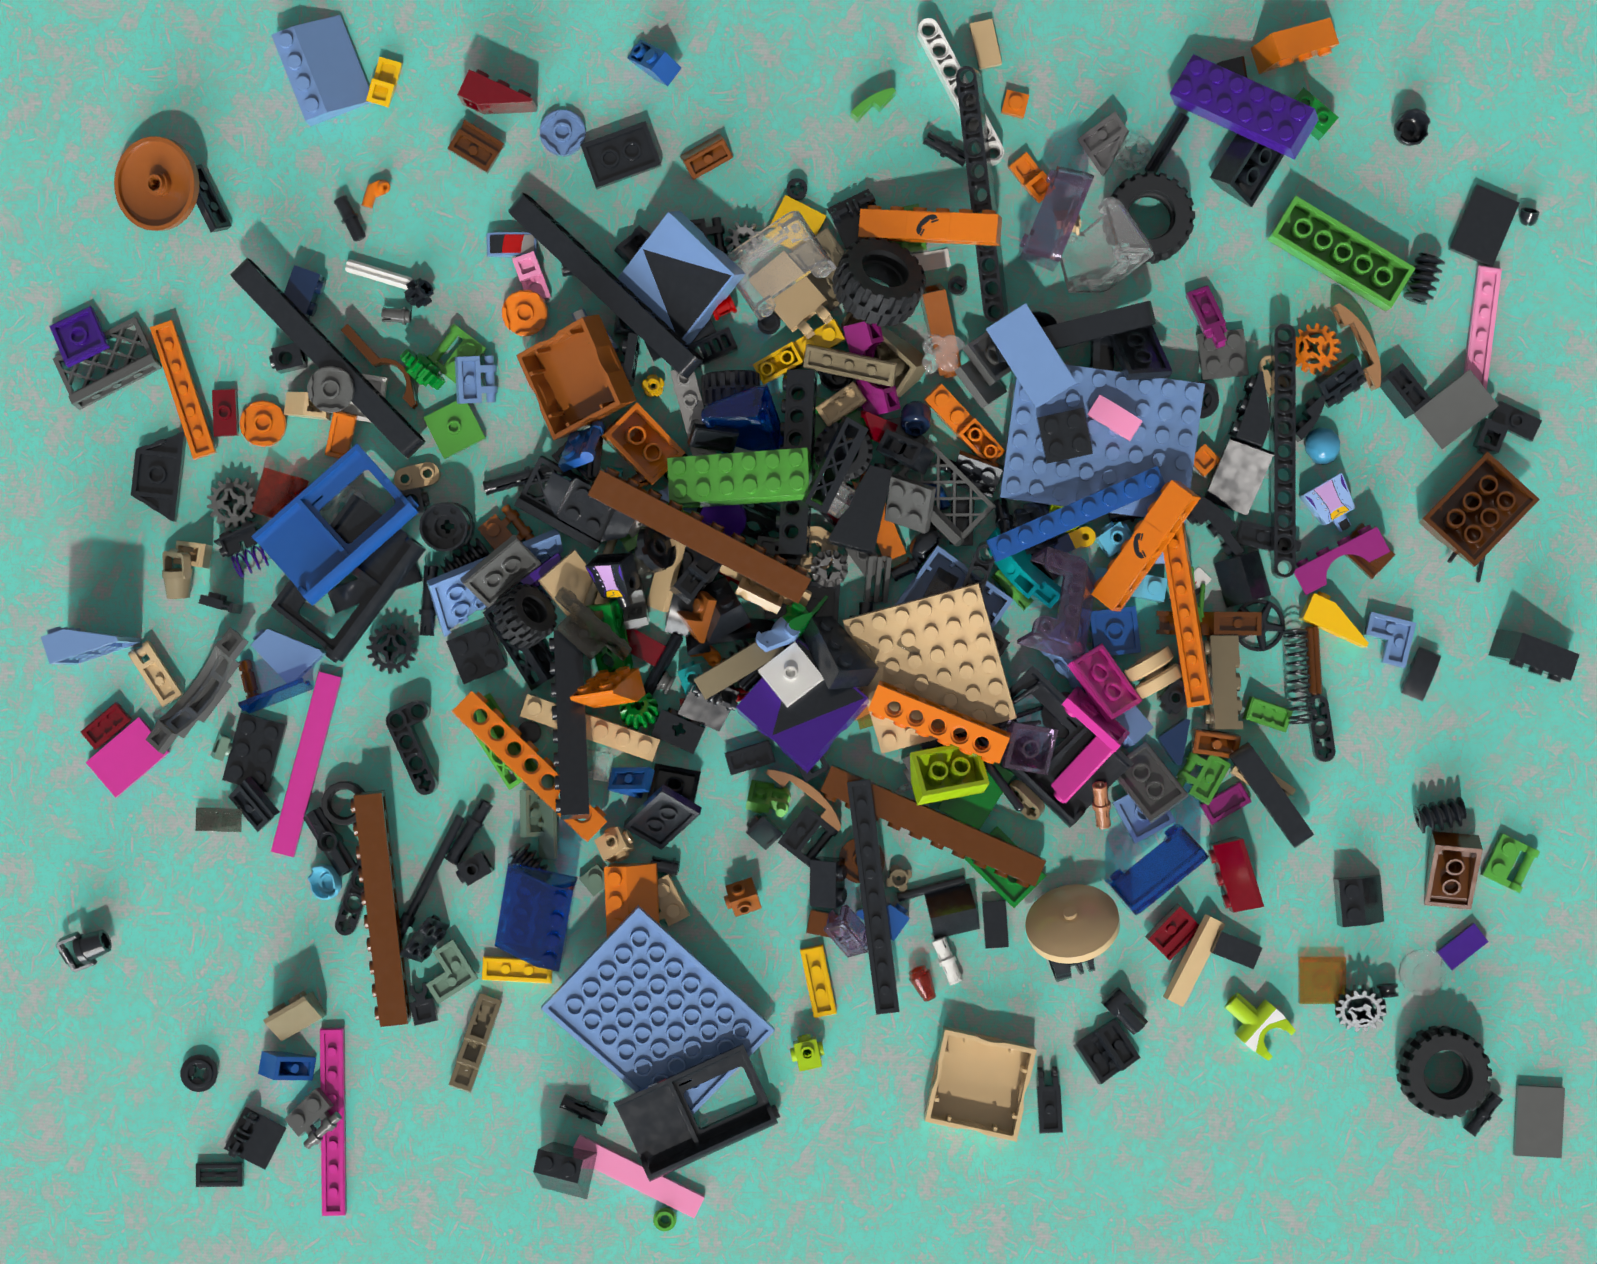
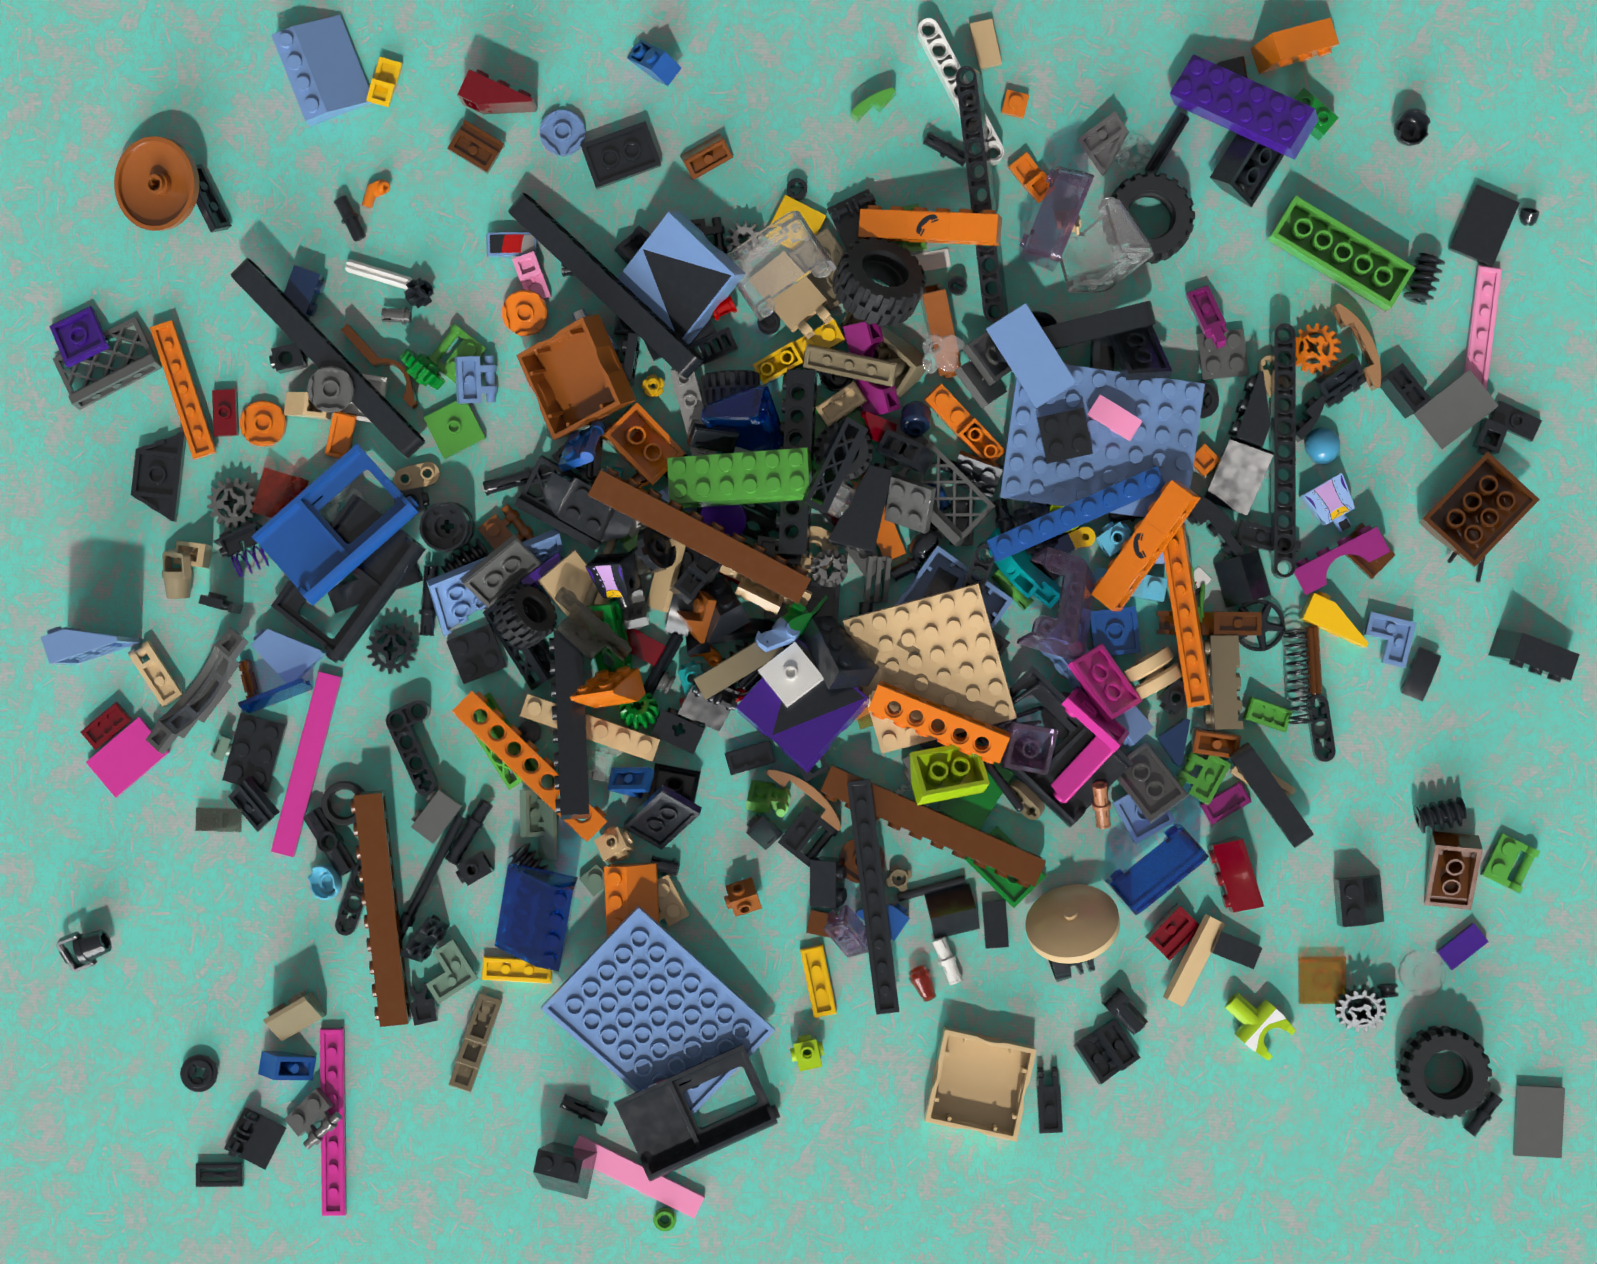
(436, 815): none -> dark grey brick

